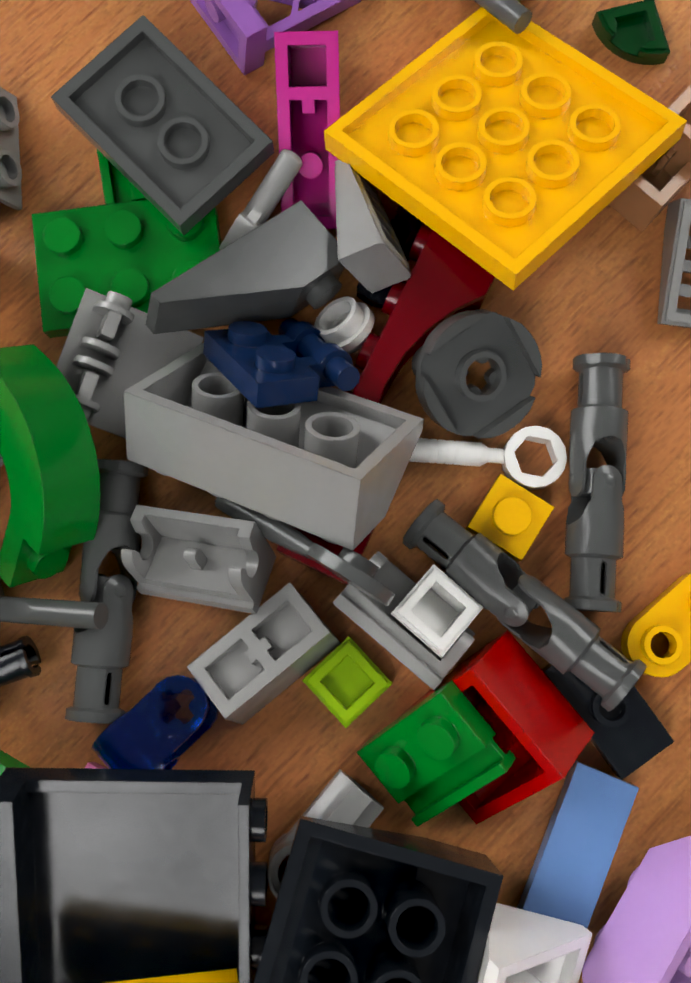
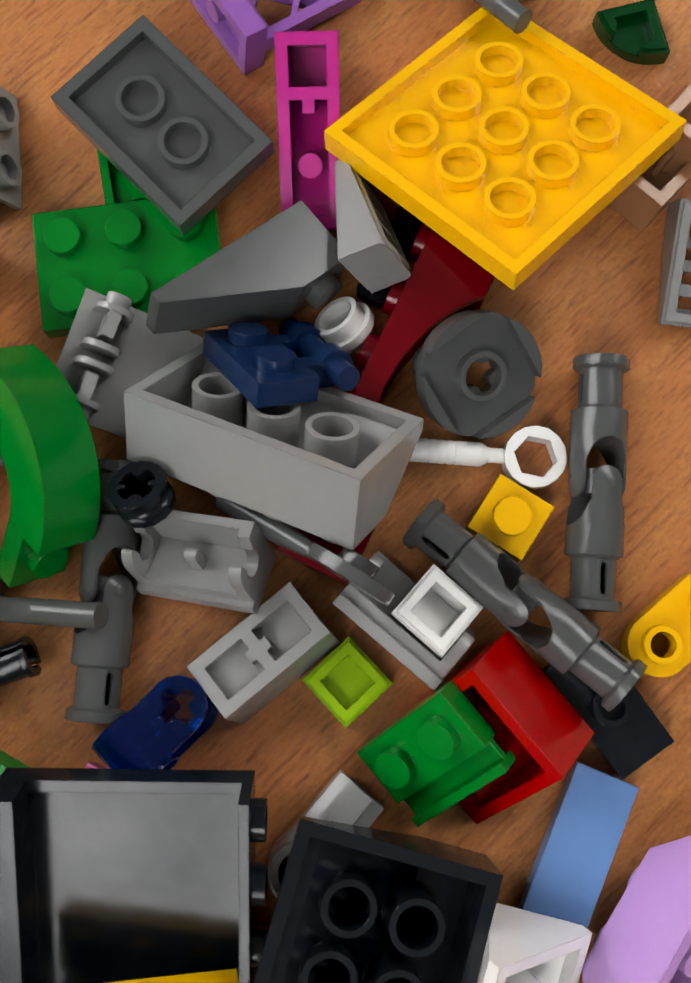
(138, 510): none -> black bush
(266, 196): light grey bar -> none

